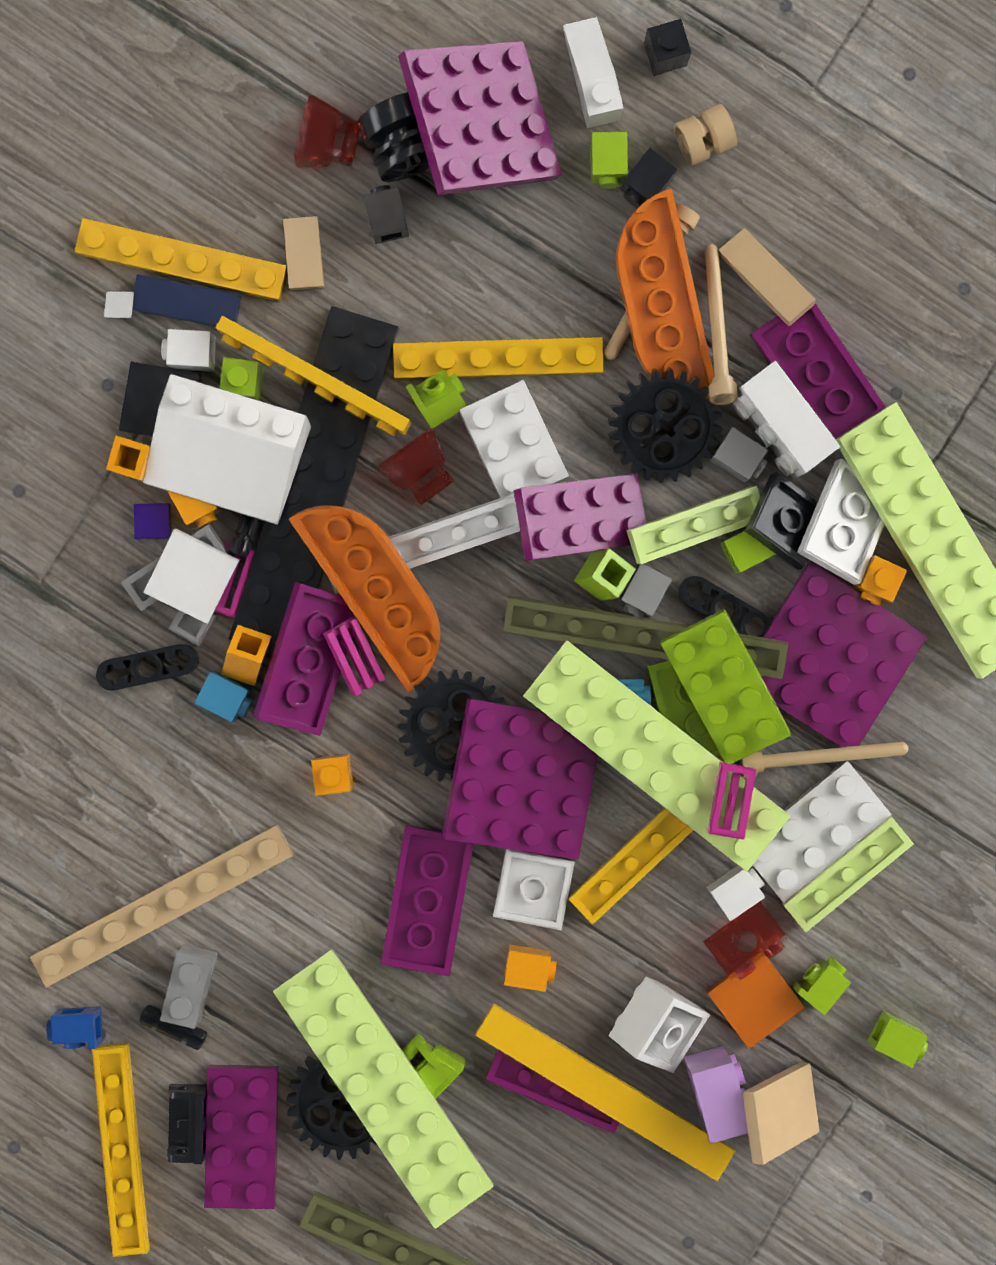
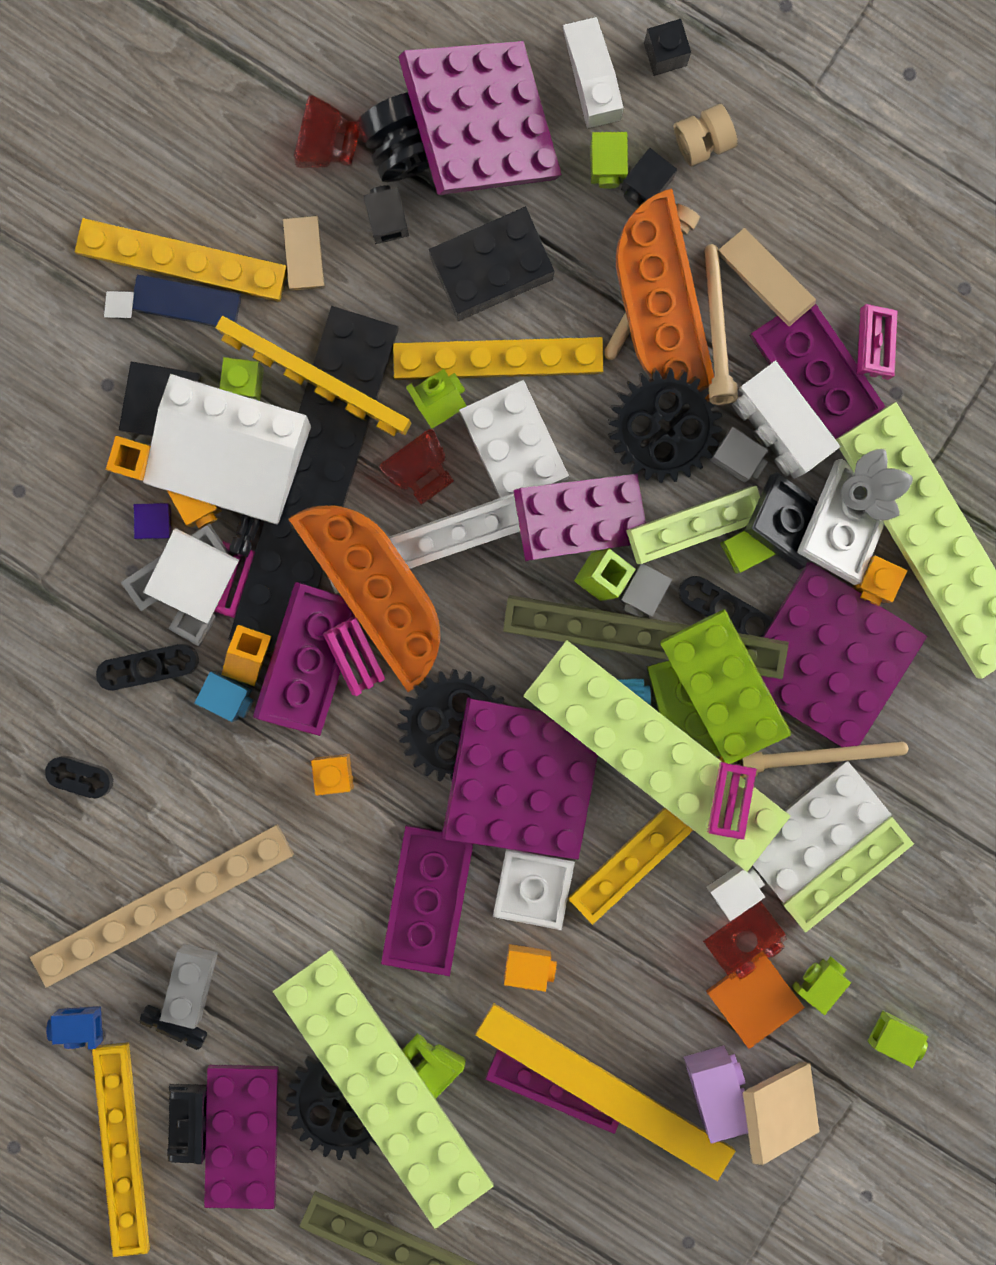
(77, 785): none -> black beam
(189, 350): white brick -> none
(491, 263): none -> black brick
(658, 1025): white slope -> none
(871, 347): none -> dark pink tile
(880, 483): none -> light grey plate

